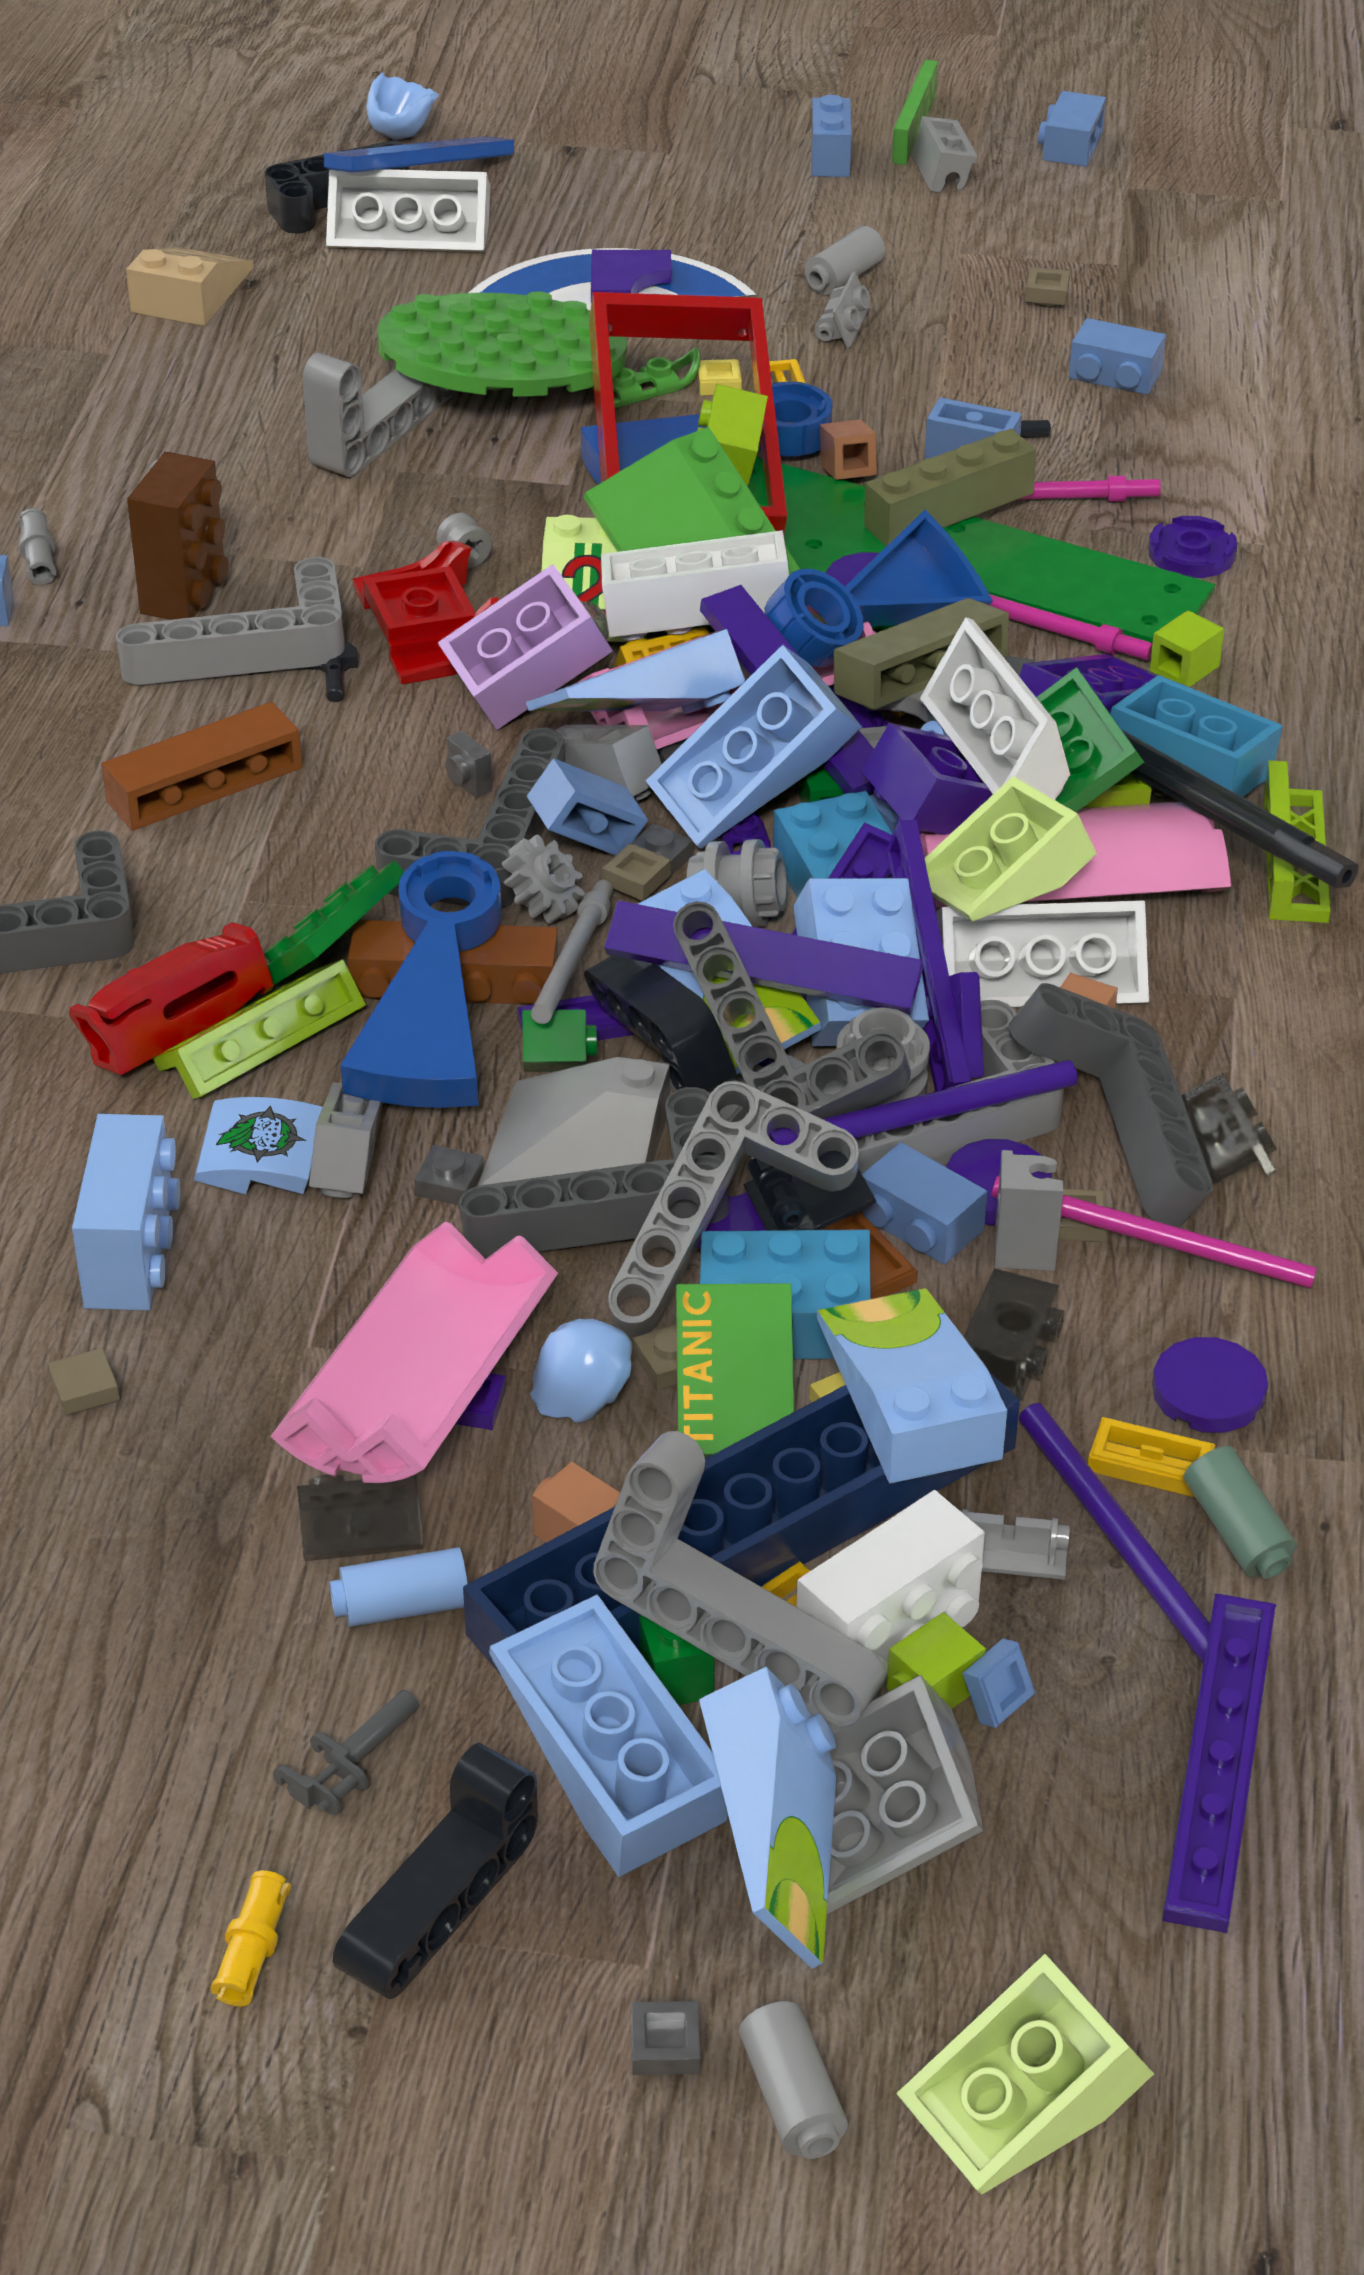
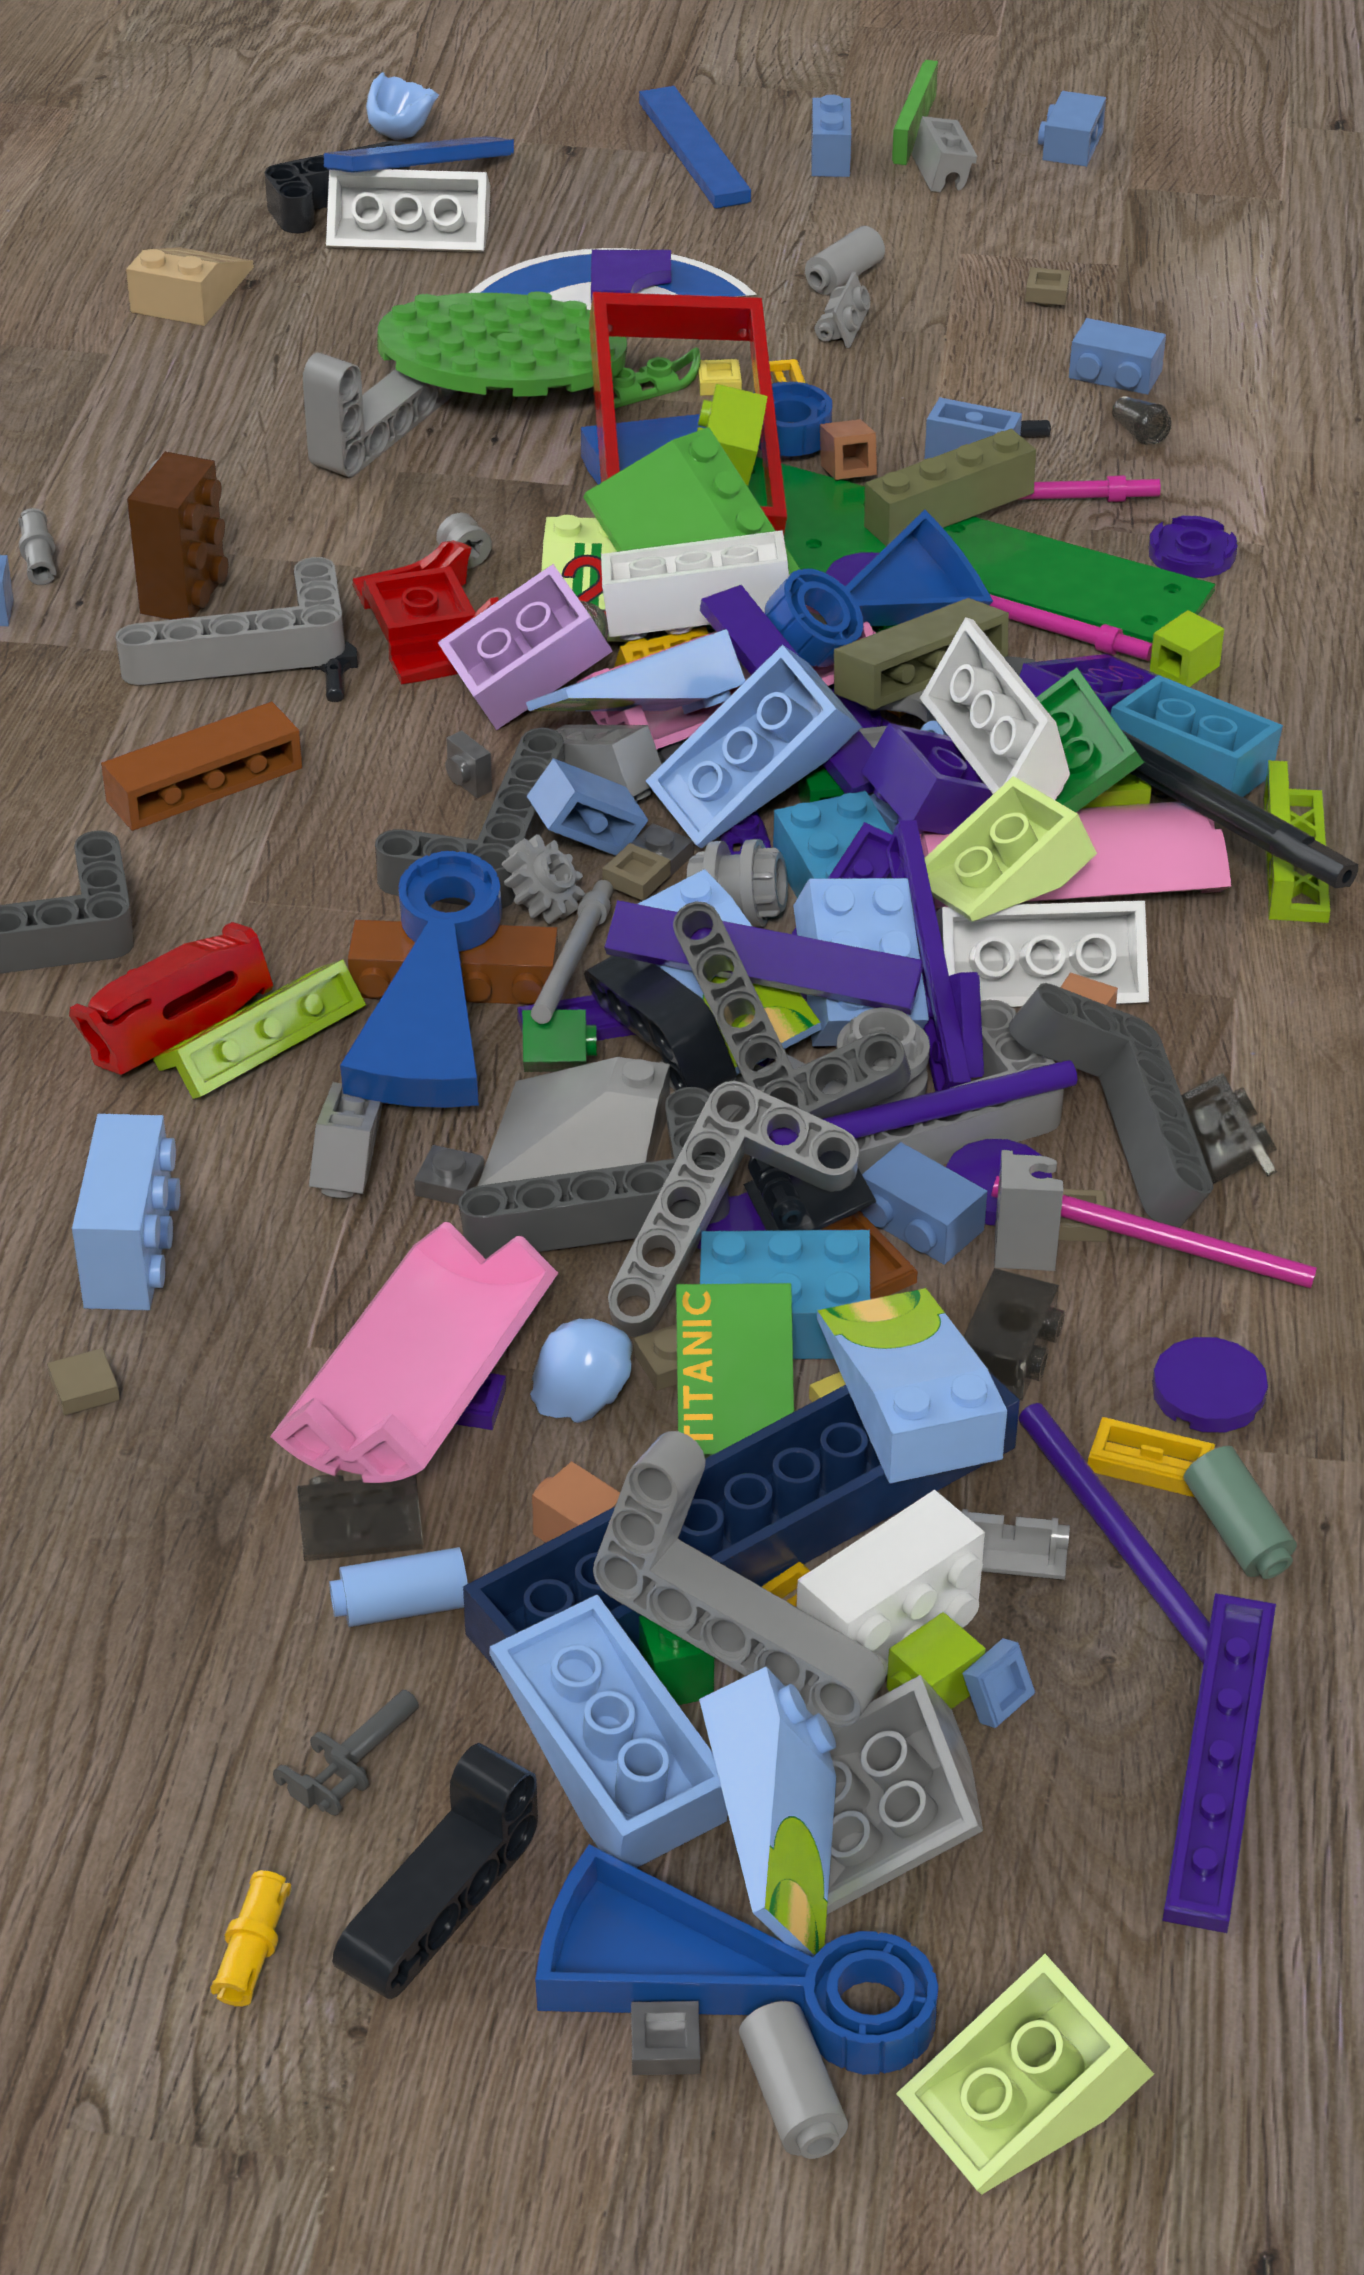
(258, 1142): light blue slope -> none
(324, 926): green plate -> none
(638, 1939): none -> blue piece
(695, 147): none -> blue tile
(1143, 419): none -> clear smoke cone

